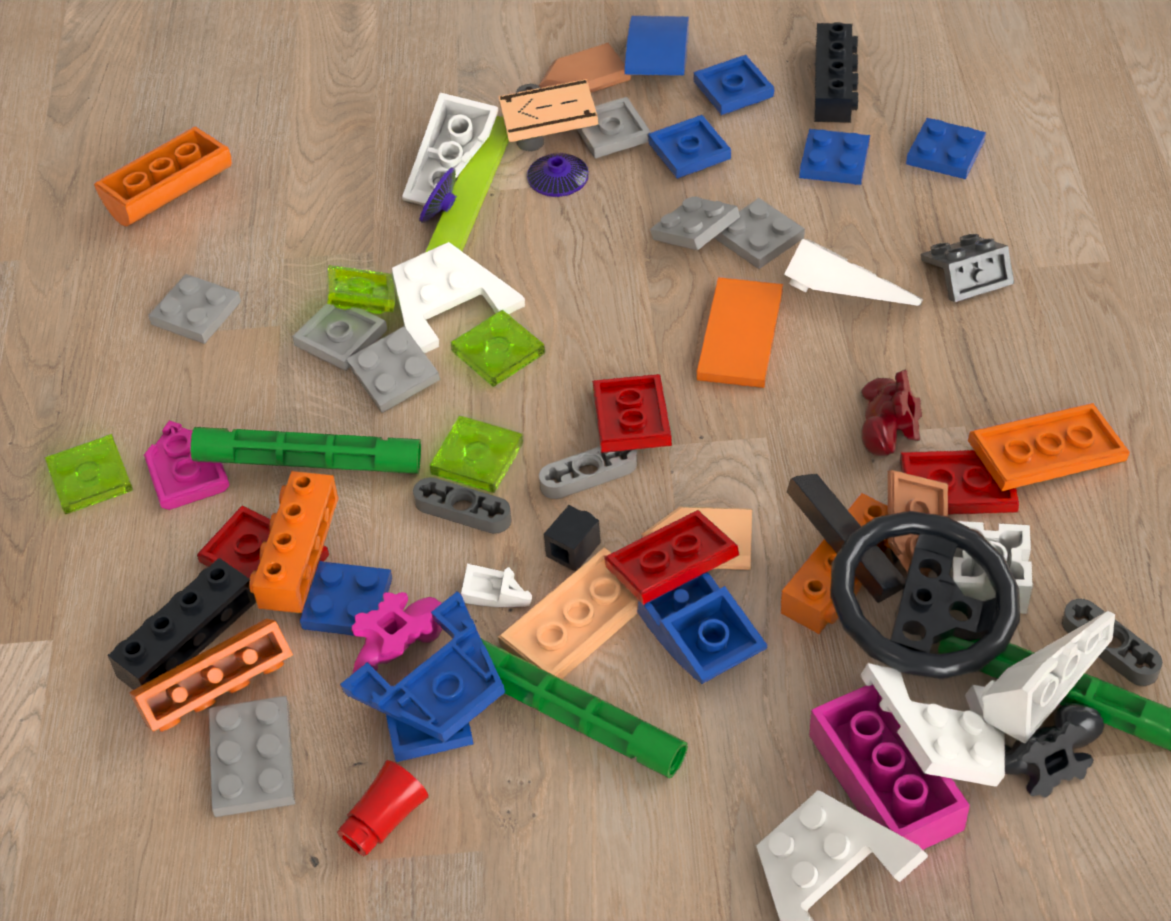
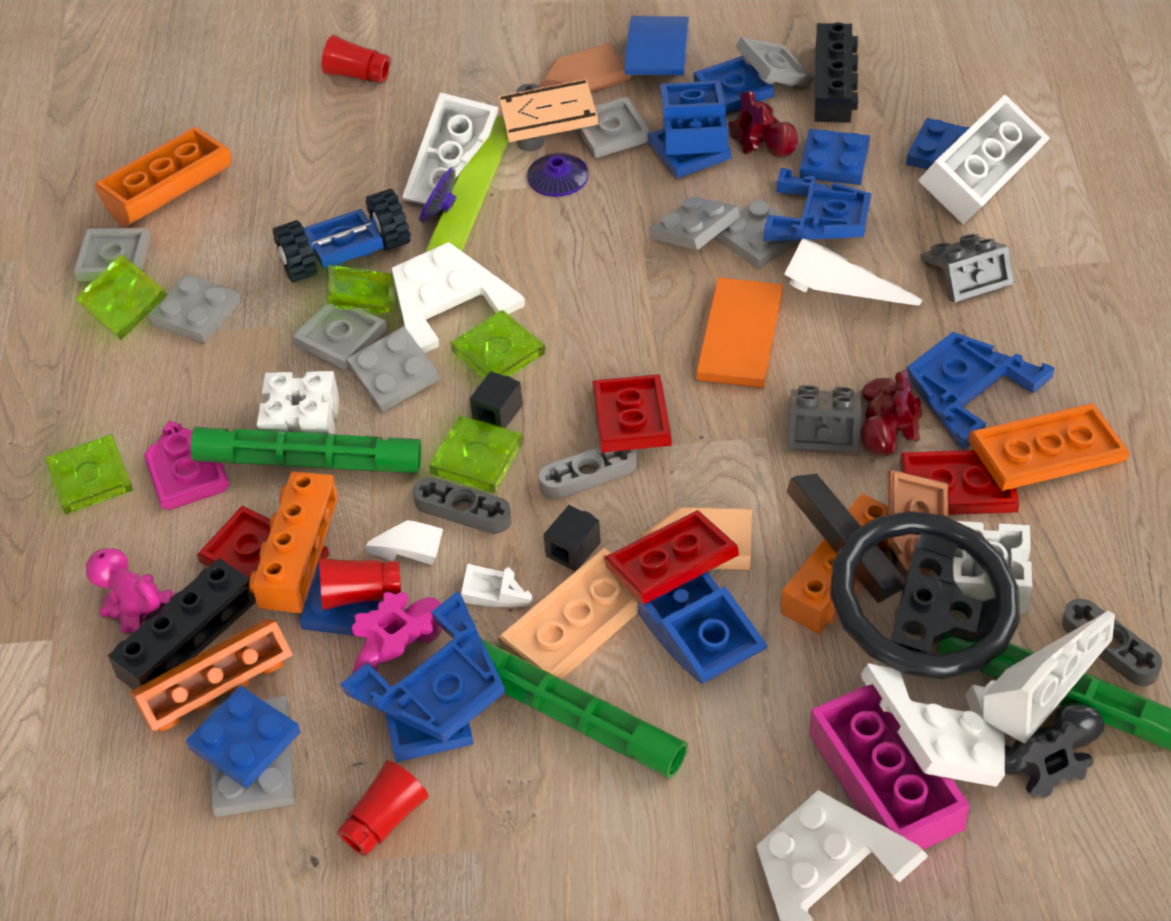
(105, 245): none -> light grey plate
(121, 296): none -> clear neon green plate
(130, 594): none -> dark pink animal
(243, 736): none -> blue plate
(299, 403): none -> white brick
(342, 236): none -> plate
(354, 61): none -> red plant
(357, 581): none -> red plant
(407, 539): none -> white slope
(496, 400): none -> black brick
(694, 117): none -> blue slope
(759, 124): none -> dark red animal
(774, 63): none -> light grey plate
(824, 419): none -> dark grey bracket
(827, 212): none -> blue wing
(961, 370): none -> blue wing
(983, 159): none -> white brick

